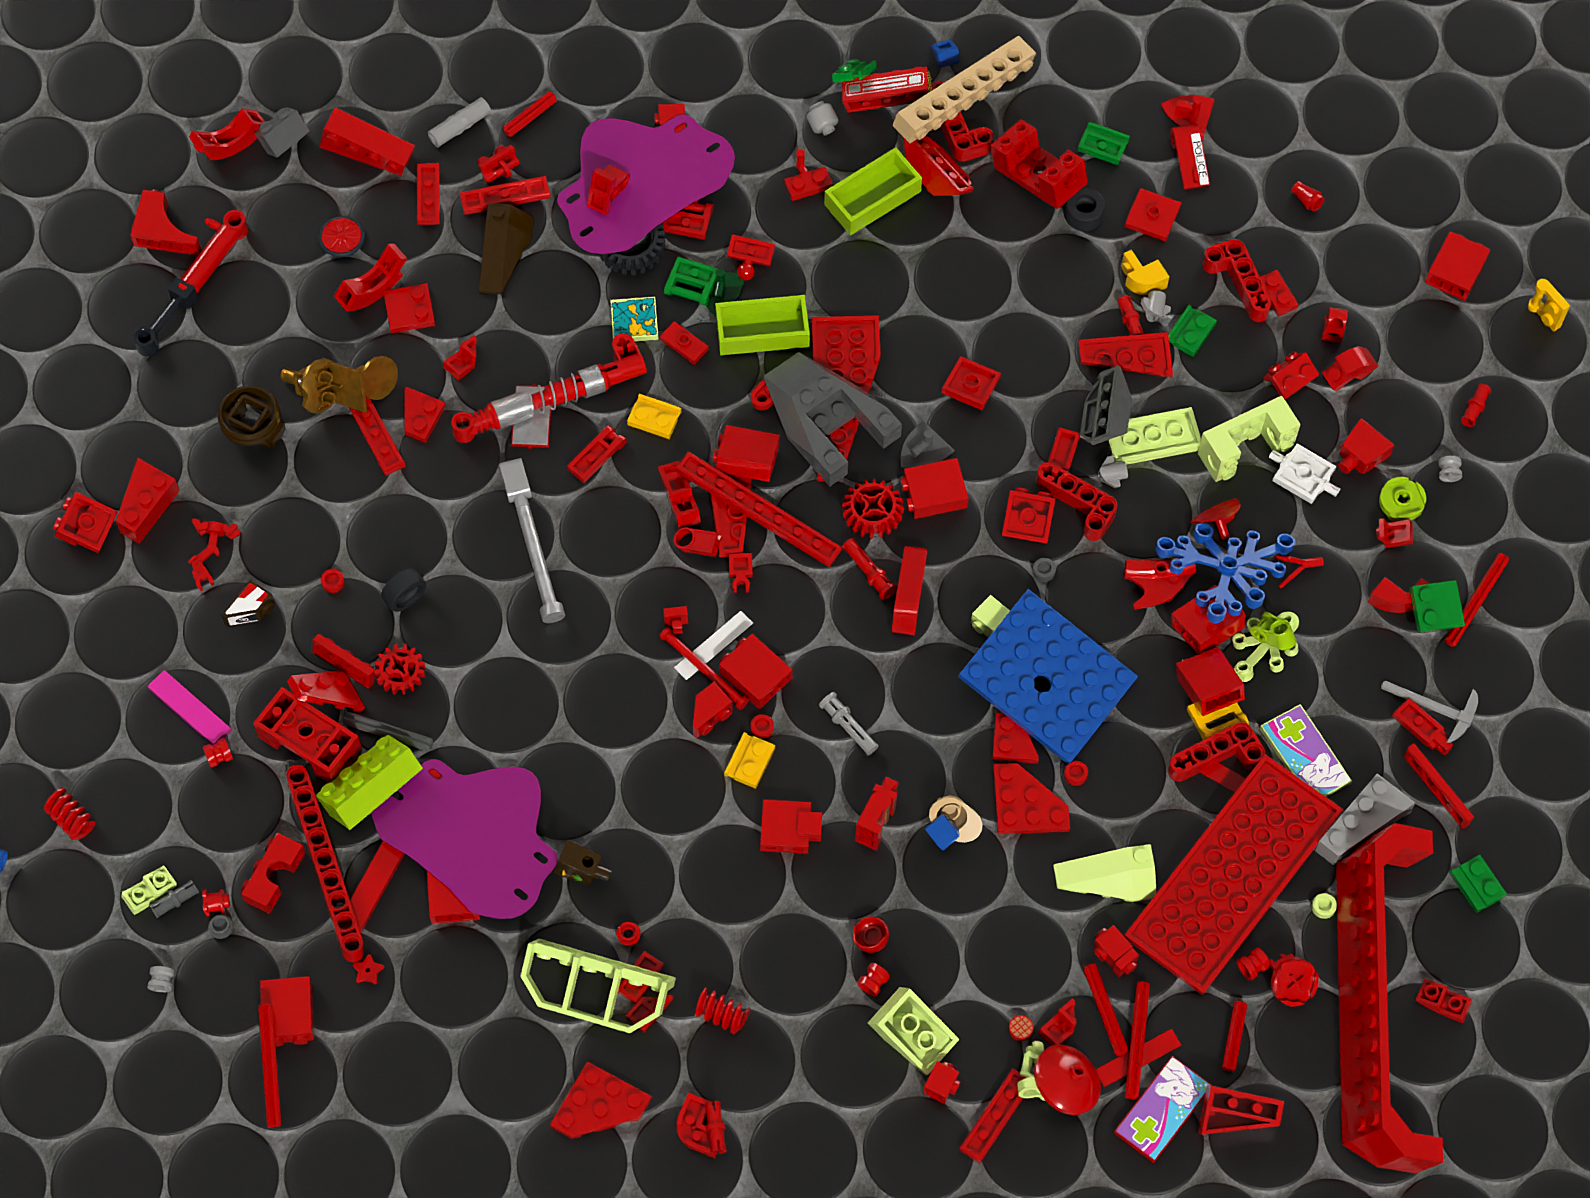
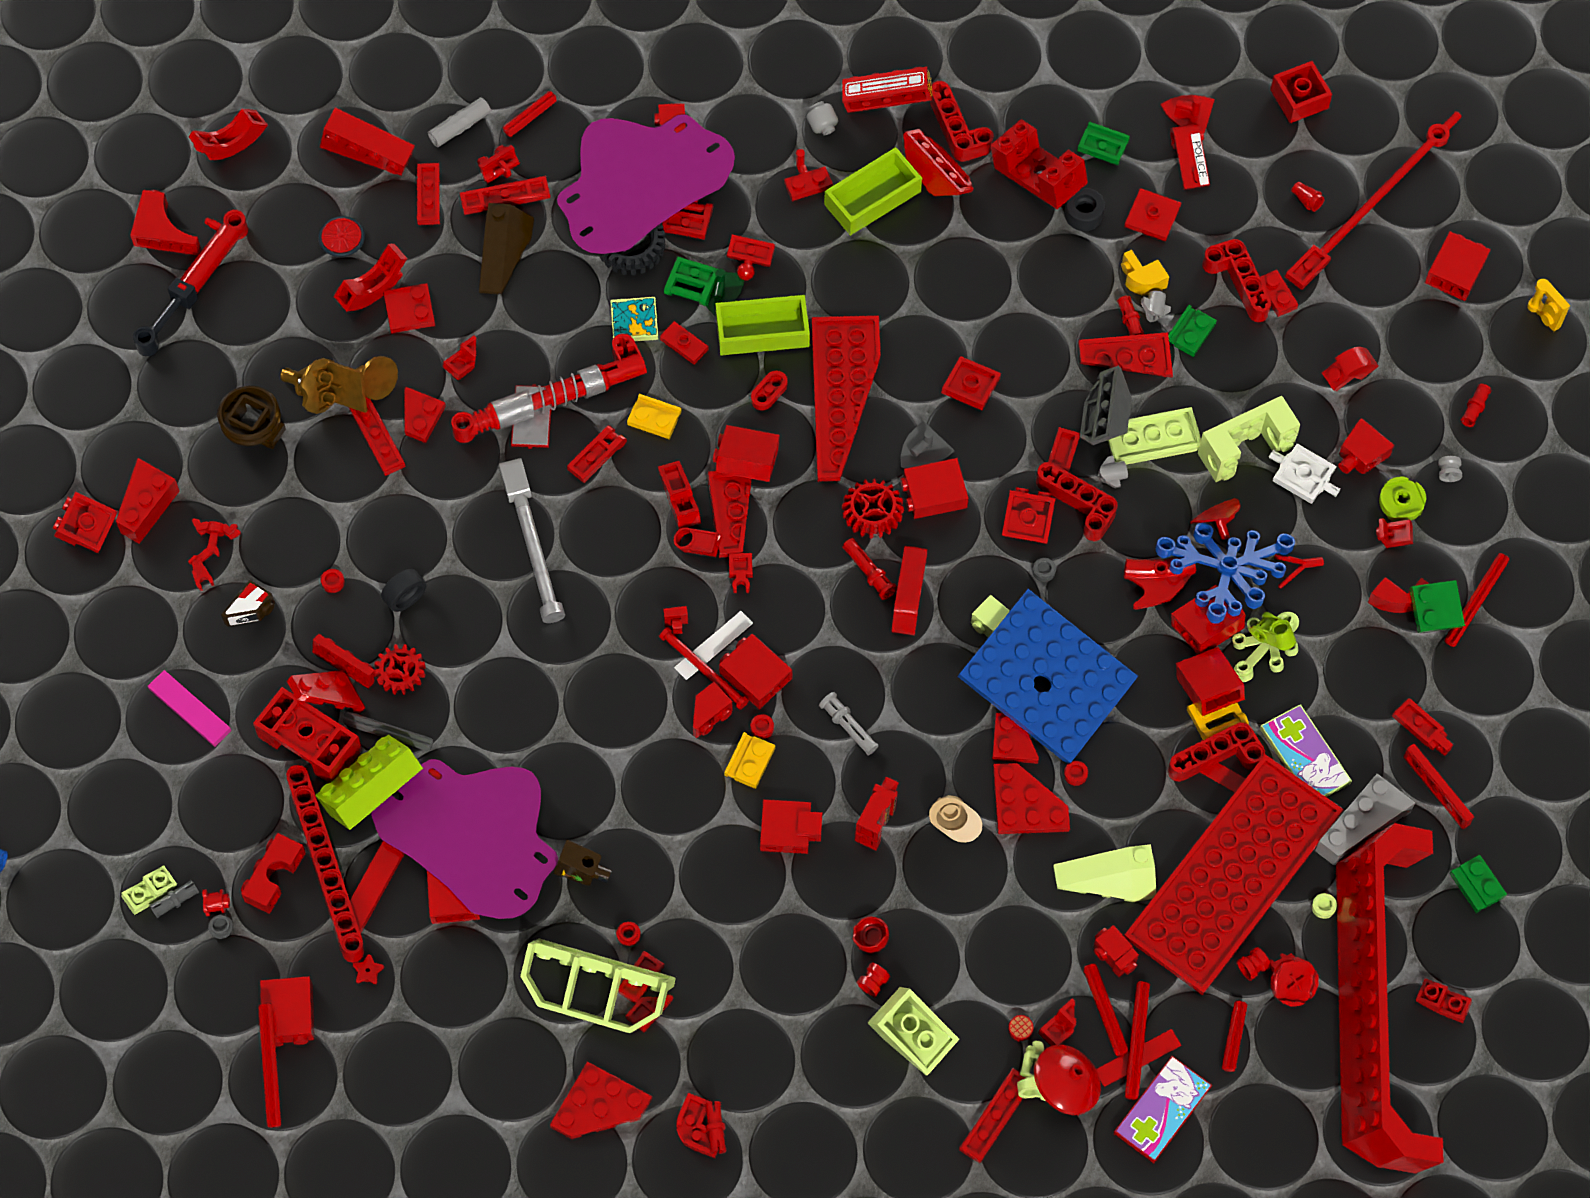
(68, 815): red piece -> none
(160, 979): light grey wheel -> none
(217, 752): red wheel -> none
(281, 131): dark grey brick -> none
(605, 187): red tile -> none
(721, 1011): red piece -> none
(758, 509): red tile -> none
(817, 403): dark grey wedge -> none
(852, 70): green plate -> none
(942, 1082): red brick -> none
(943, 831): blue slope -> none
(946, 53): blue slope -> none
(964, 89): tan brick -> none
(1234, 1110): red wedge -> none
(1291, 374): red bracket -> none
(1301, 91): none -> red brick
(1316, 259): none -> red bar
(1334, 323): red leg -> none
(1462, 718): light grey piece -> none

